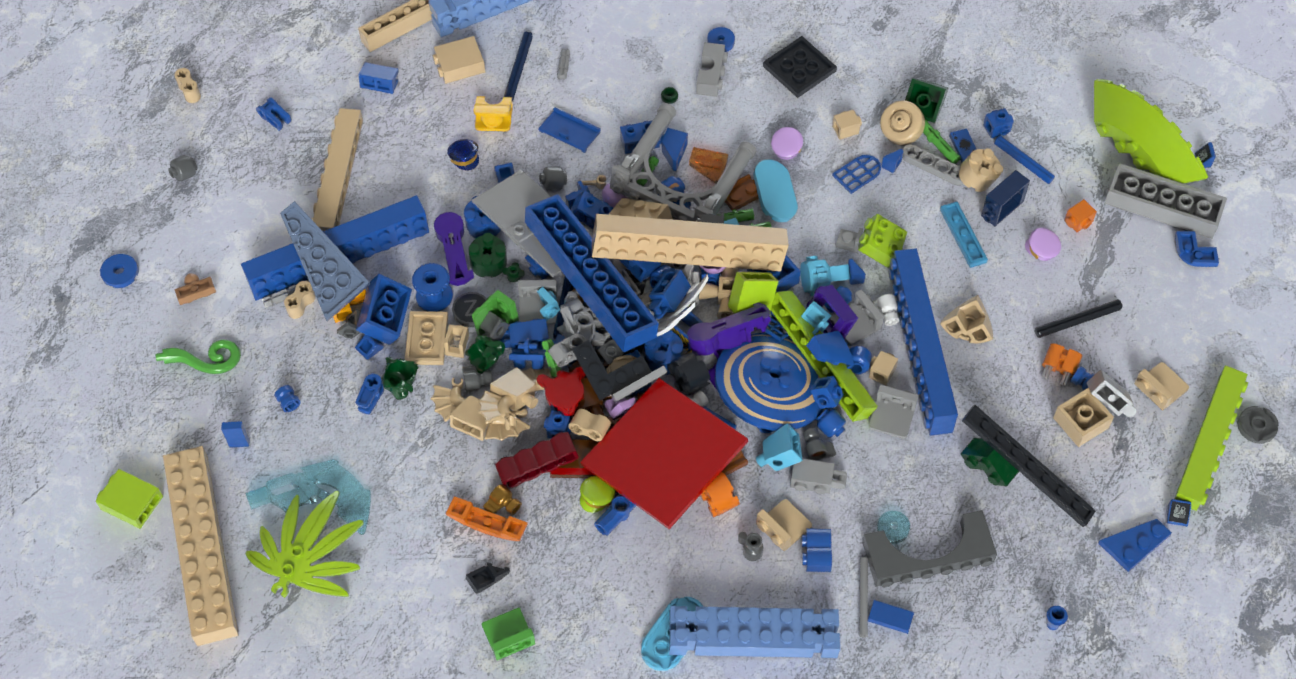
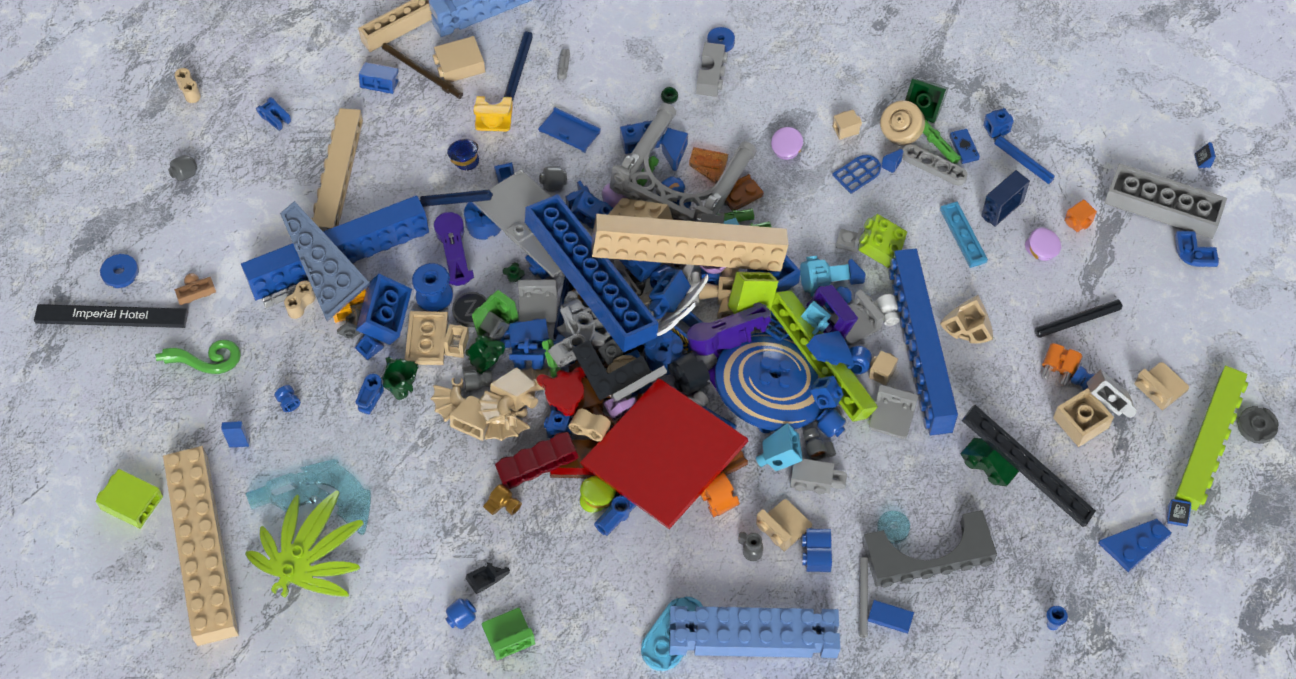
(111, 316): none -> black tile
(446, 86): none -> dark brown bar
(455, 198): none -> dark blue axle
(460, 613): none -> blue head
(485, 521): orange slope -> none
(487, 255): dark green brick -> none
(551, 306): medium azure bracket -> none
(600, 182): tan hand -> none
(775, 190): medium azure tile -> none
(799, 66): black plate -> none
(980, 169): tan brick -> none
(1144, 133): lime brick -> none

